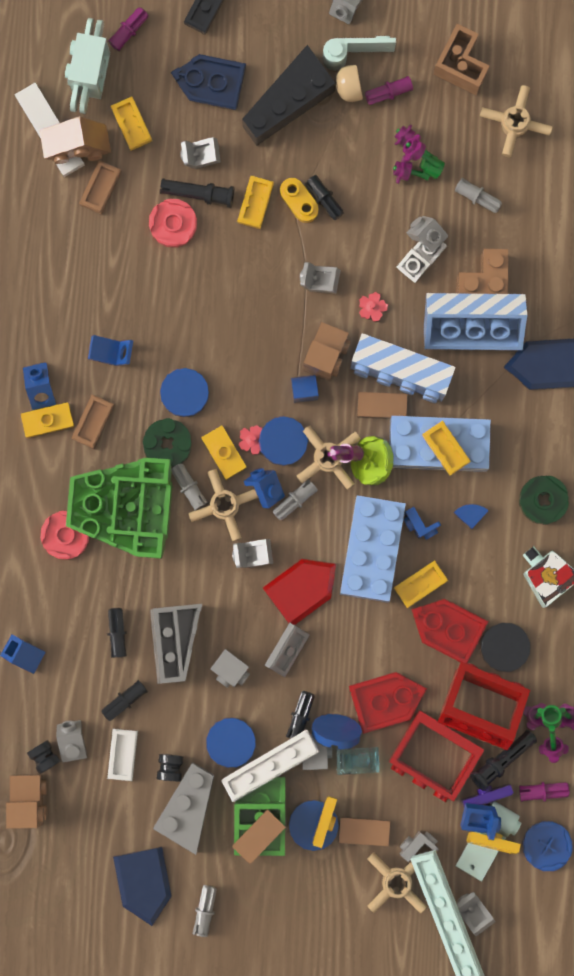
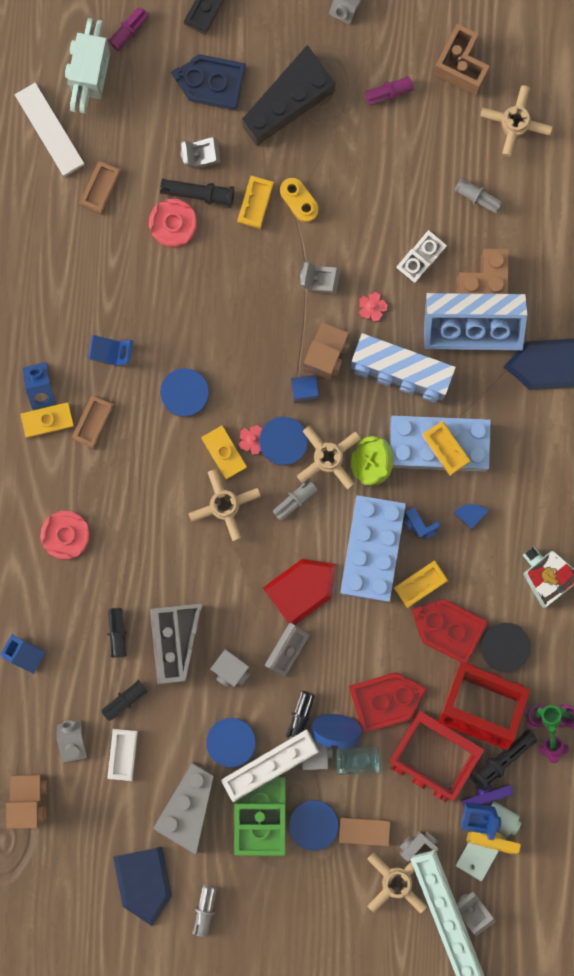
(43, 757): black wheel -> none
(75, 139): medium nougat brick -> none
(124, 506): bright green wedge -> none
(131, 123): yellow plate -> none
(168, 429): dark green plate -> none
(170, 767): black wheel -> none
(189, 487): light grey axle -> none
(252, 553): light grey bracket -> none
(258, 836): medium nougat tile -> none
(266, 486): blue bracket -> none
(324, 197): black axle -> none
(325, 822): yellow plate -> none
(336, 49): light aqua door -> none
(346, 453): magenta axle -> none
(348, 84): tan hair -> none
(381, 405): medium nougat tile -> none
(414, 150): magenta plant -> none
(427, 232): light grey bracket -> none
(530, 502): dark green plate -> none
(544, 791): magenta axle -> none
(547, 846): blue tile -> none

